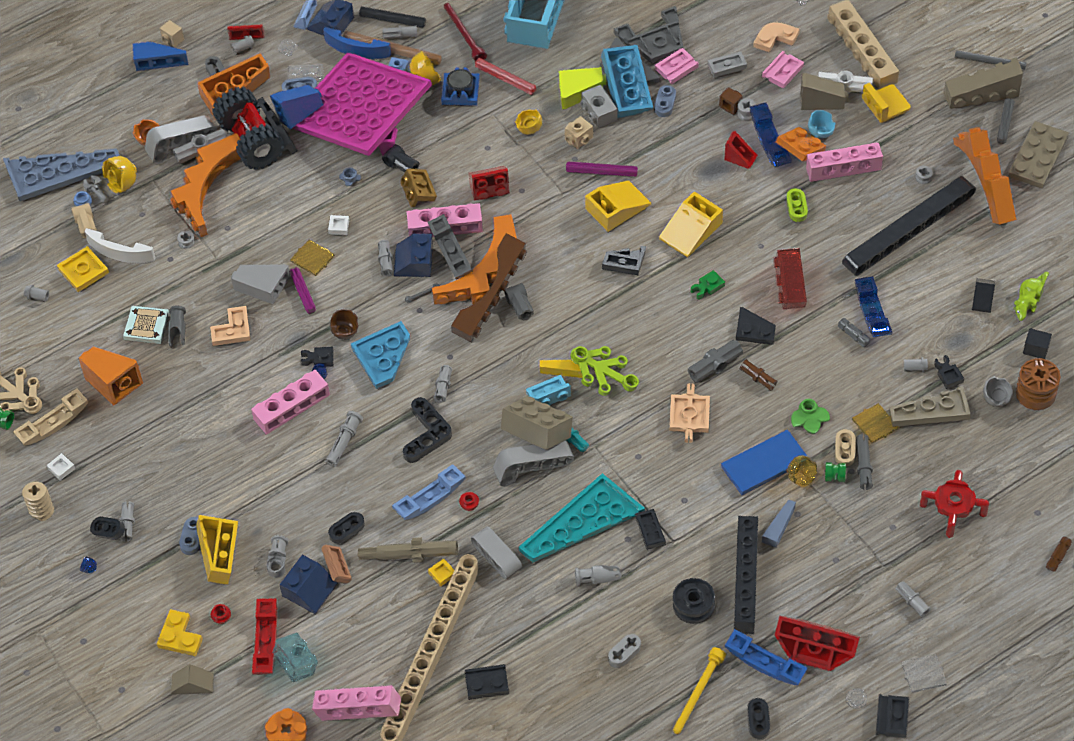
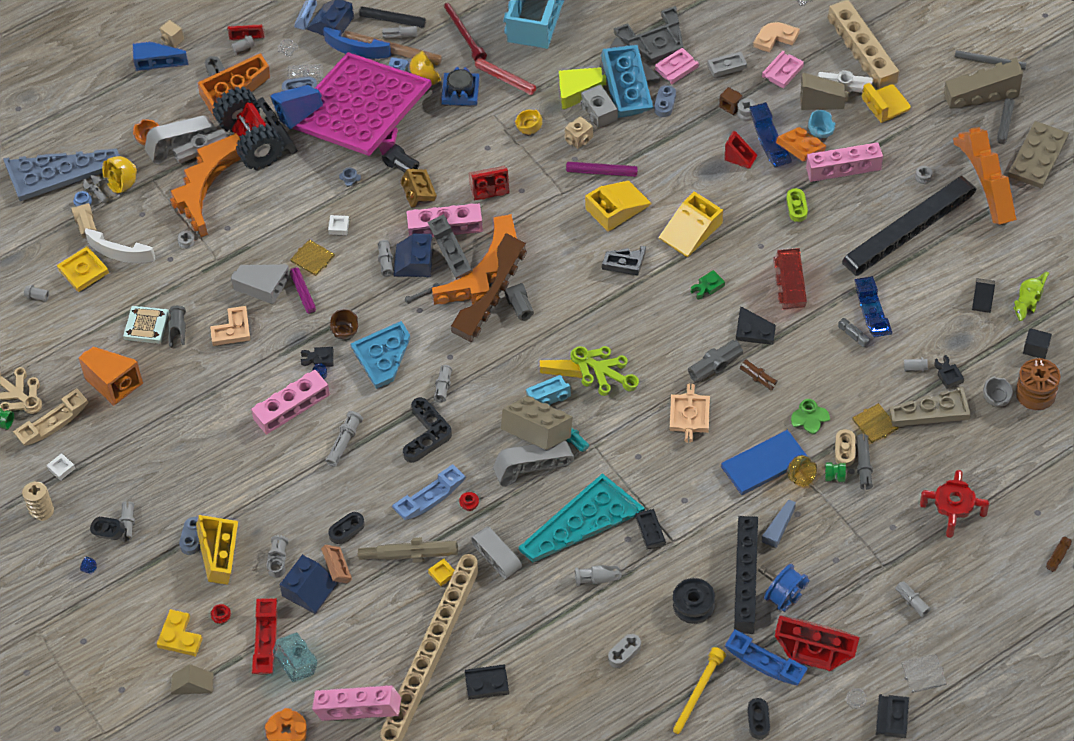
(784, 587): none -> blue wheel

